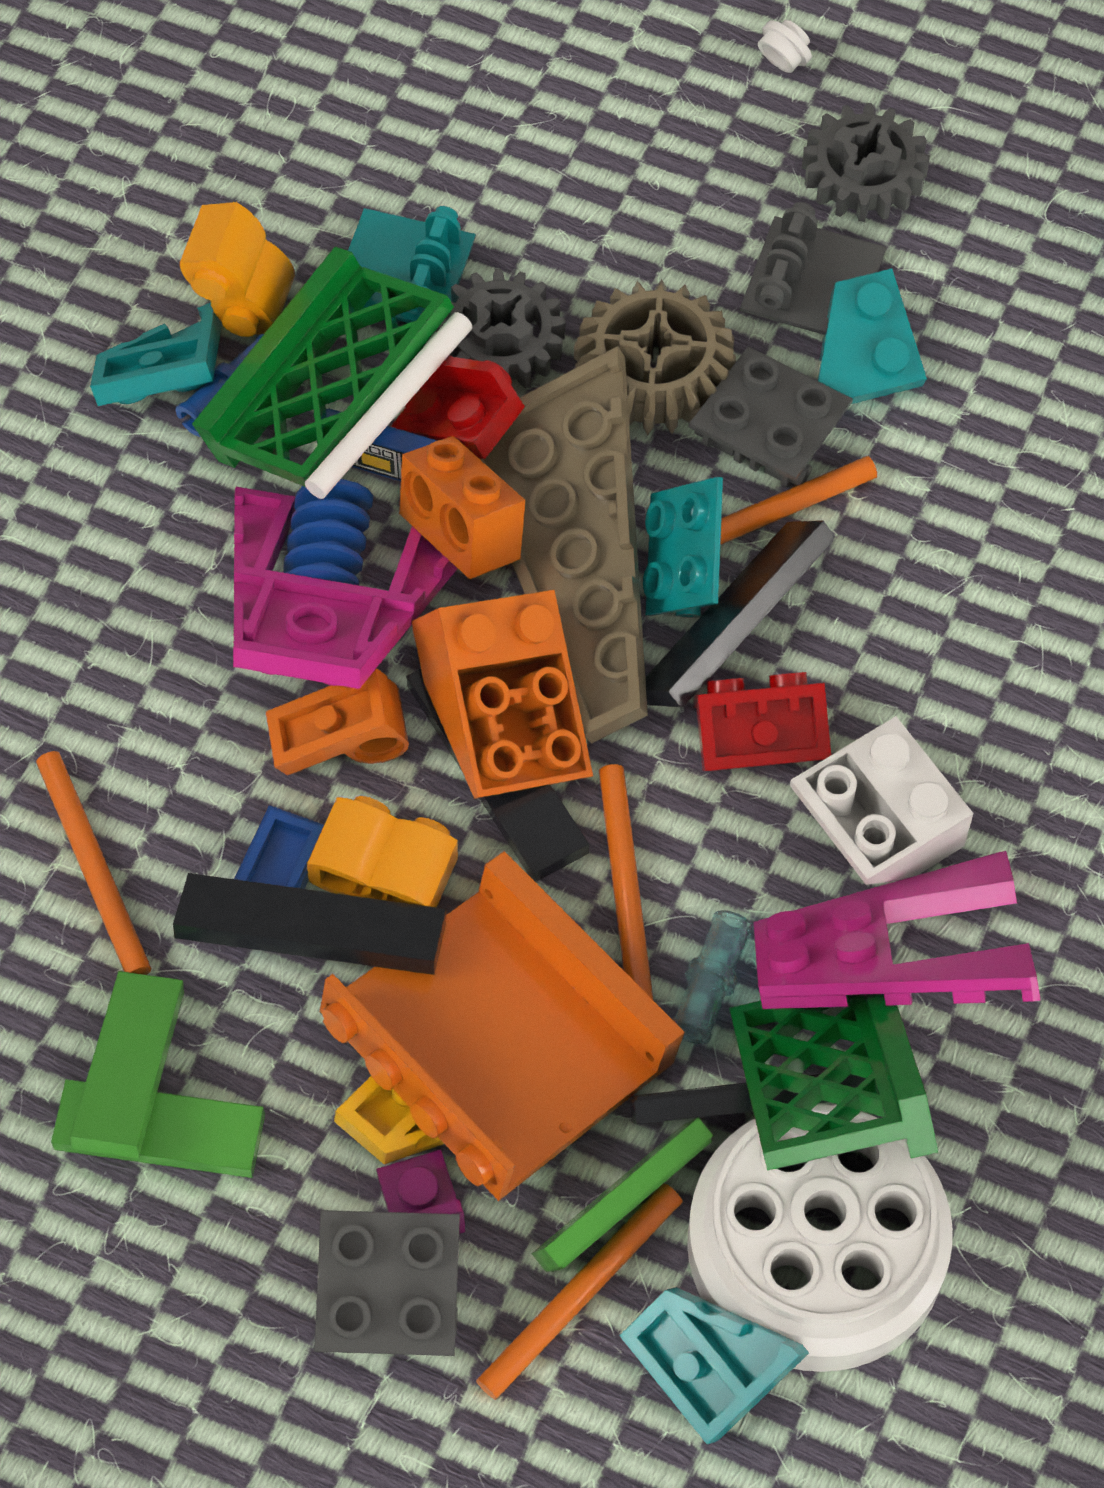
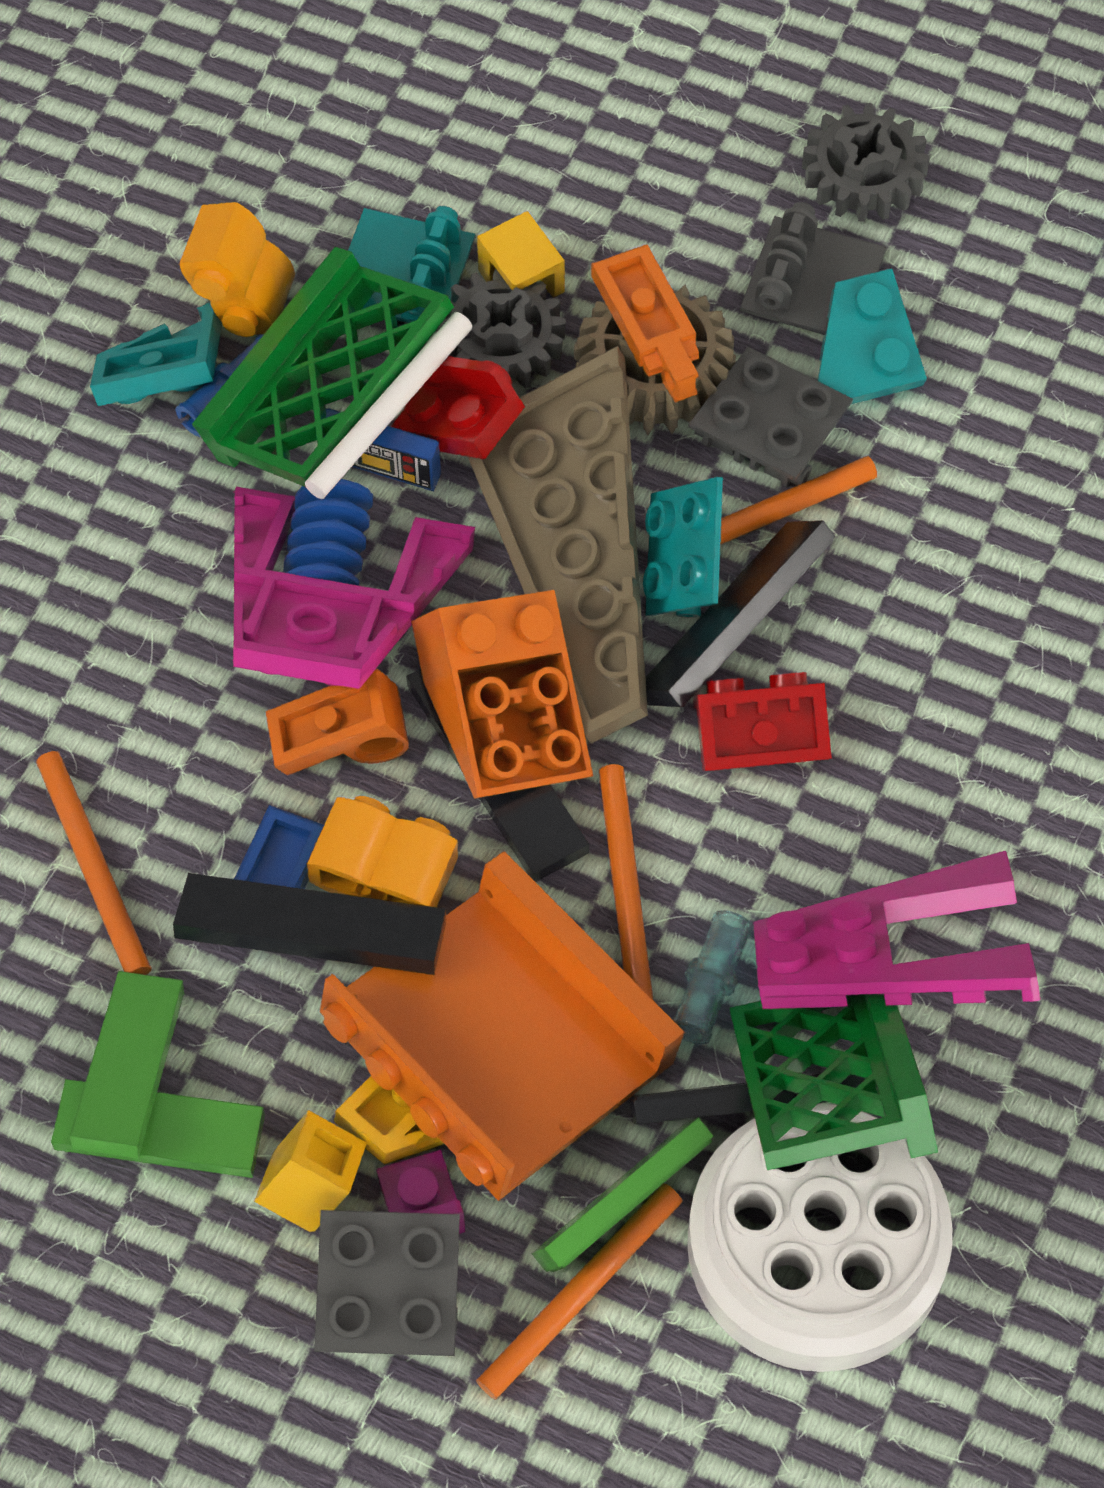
(310, 1171): none -> yellow panel
(461, 507): orange brick -> none
(521, 255): none -> yellow panel
(650, 318): none -> orange hinge
(709, 1359): teal wing -> none
(785, 45): white plate -> none
(885, 805): white slope -> none

